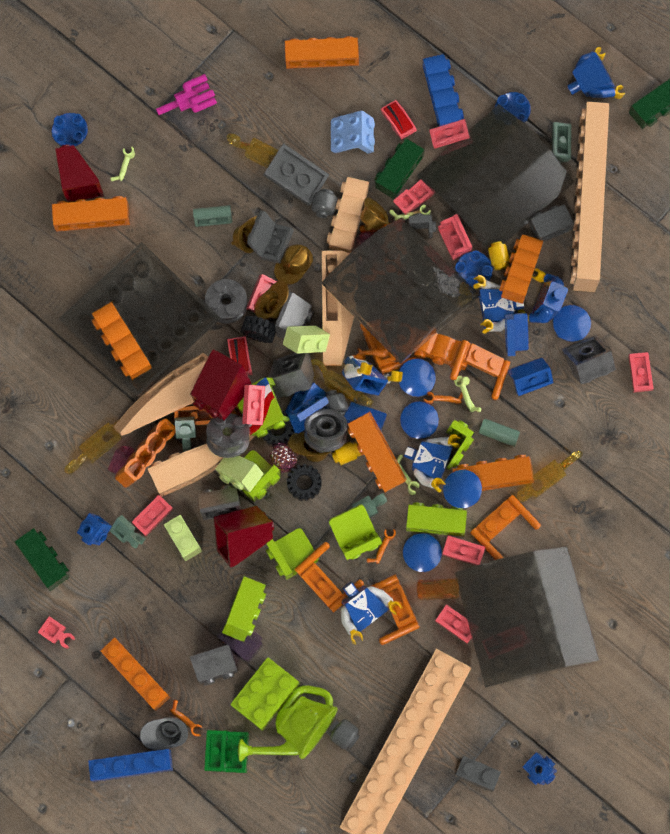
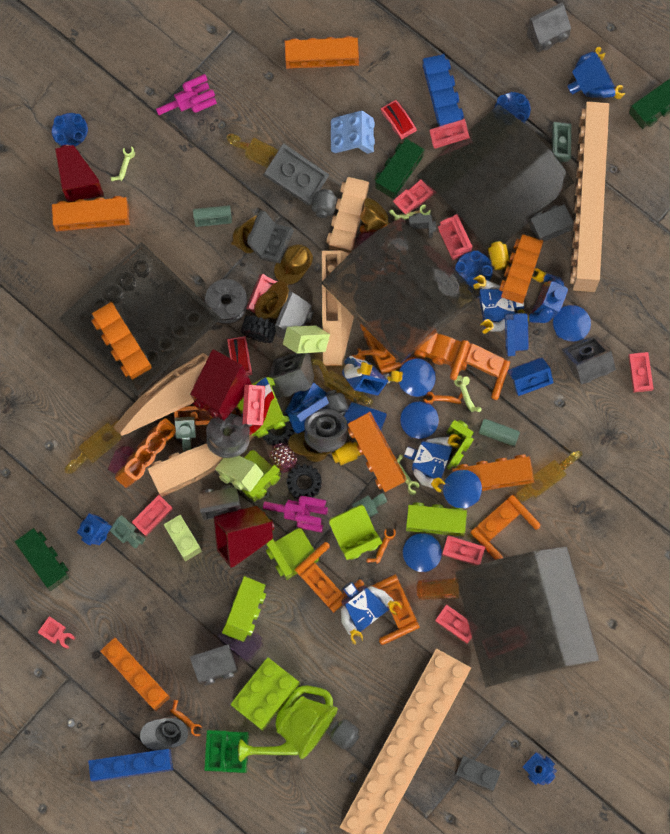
(301, 511): none -> dark pink plant
(549, 28): none -> flat silver slope

